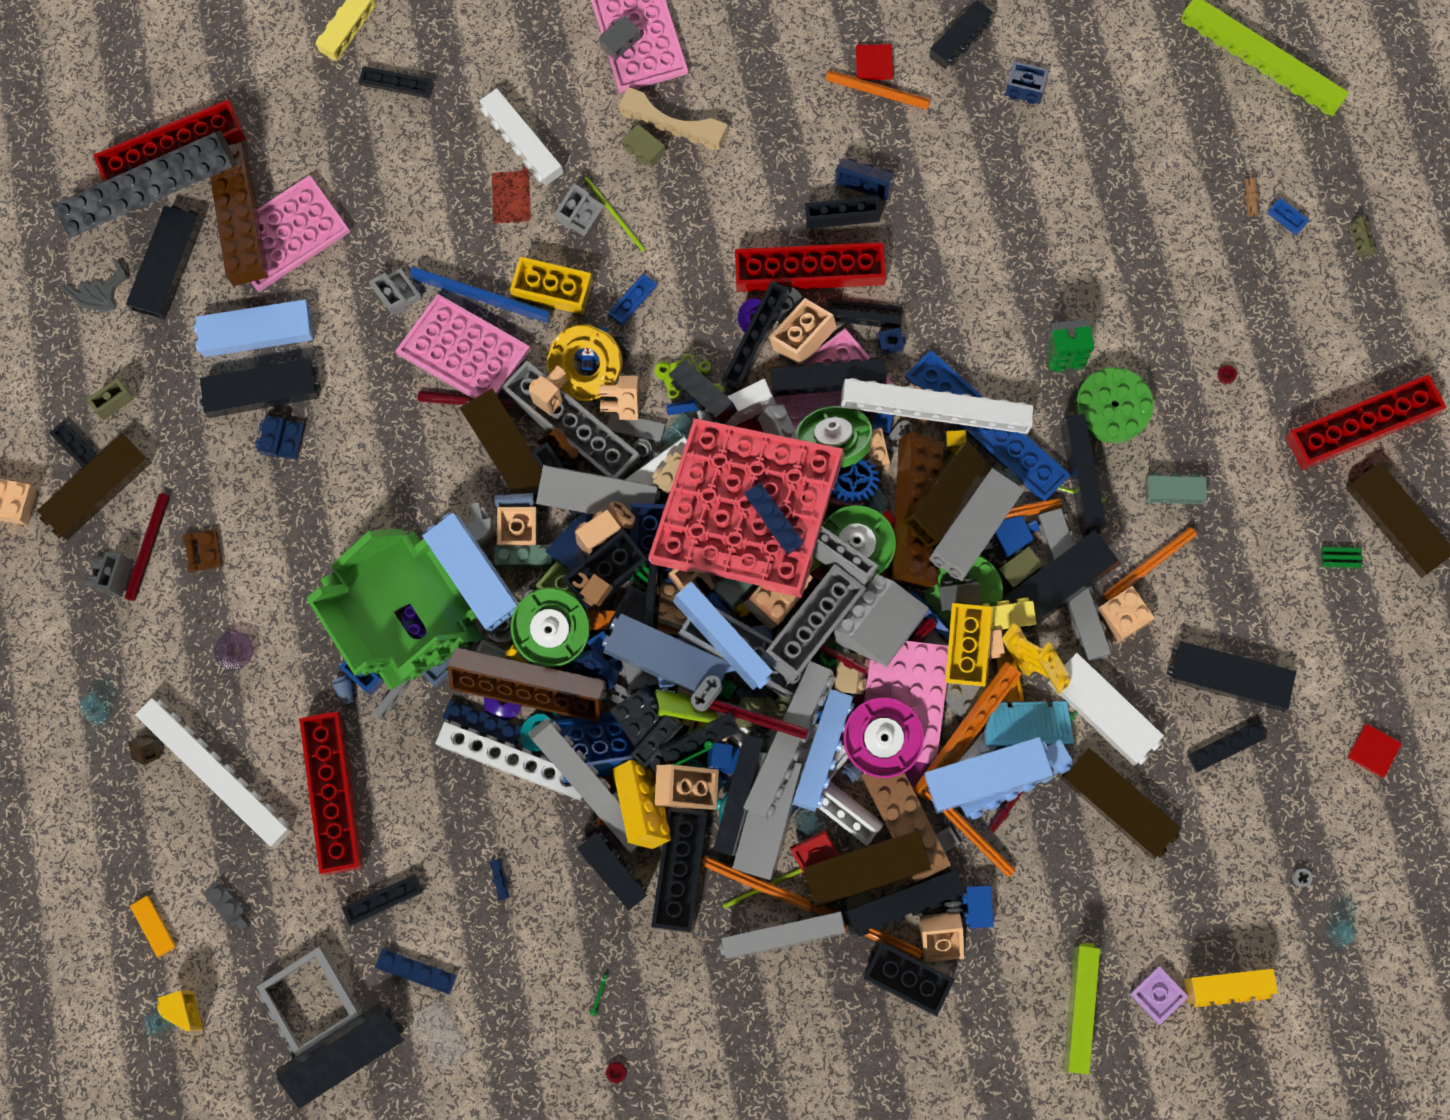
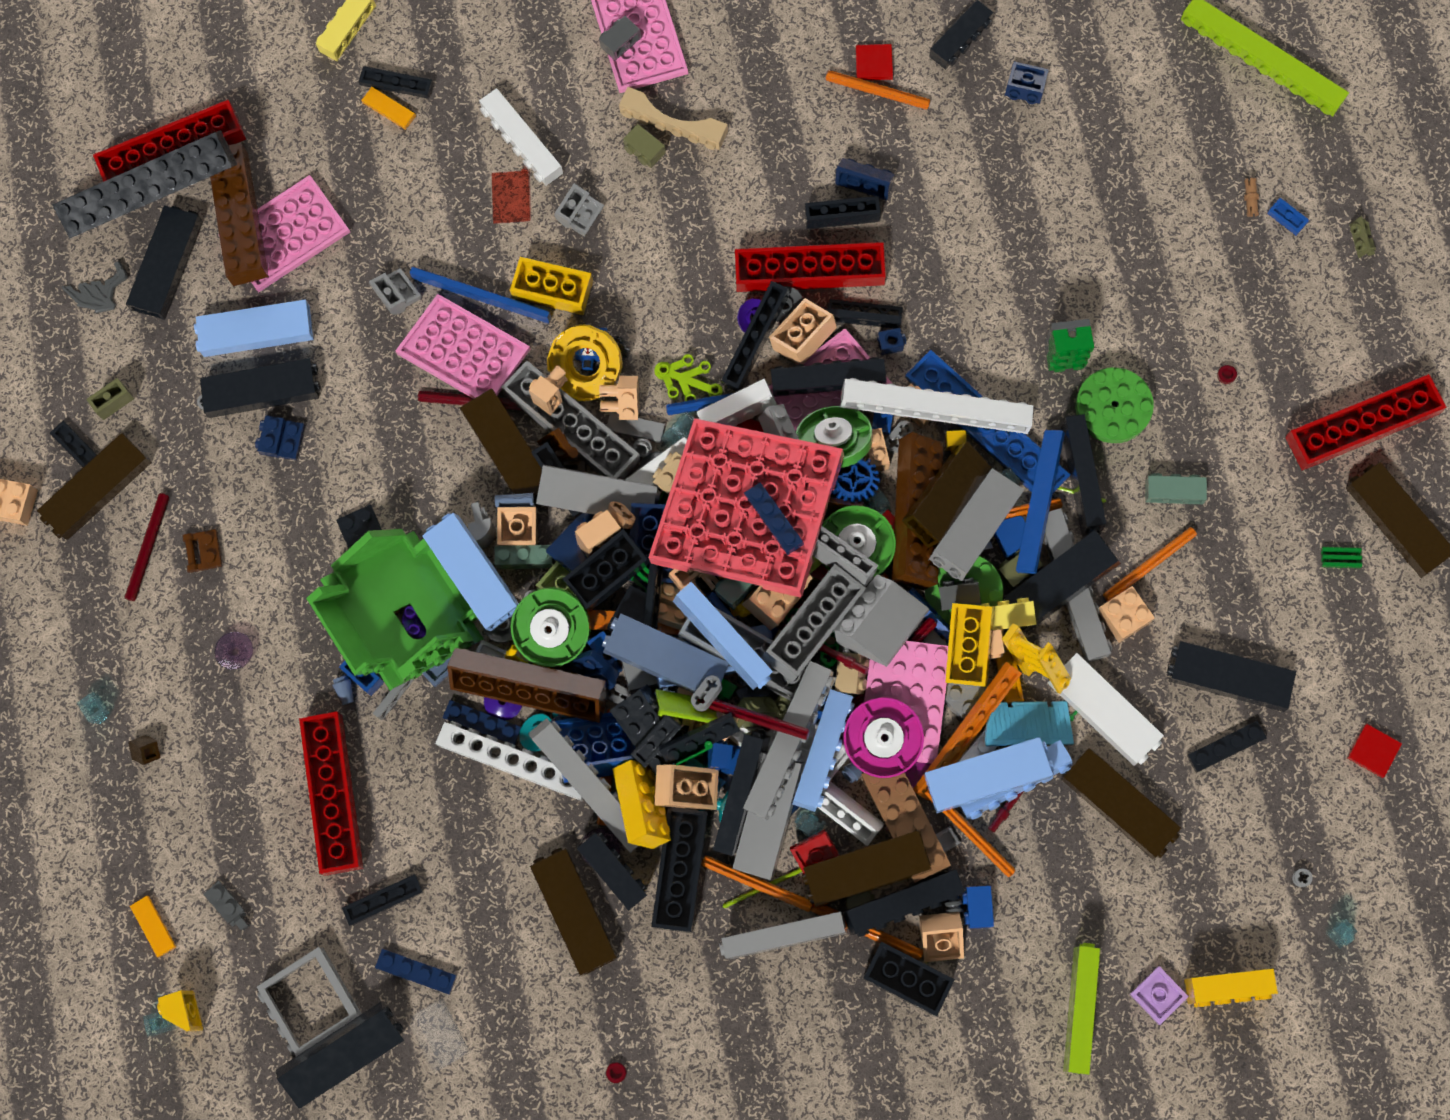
(112, 574): dark grey brick -> none
(213, 772): white brick -> none
(357, 524): none -> black plate
(388, 108): none -> light orange tile
(500, 879): dark blue pin -> none
(573, 911): none -> dark brown brick
(593, 590): medium nougat brick -> none
(593, 1011): green hinge -> none
(615, 215): lime axle -> none
(632, 299): blue tile -> none
(702, 392): black brick -> none
(1040, 501): none -> blue tile

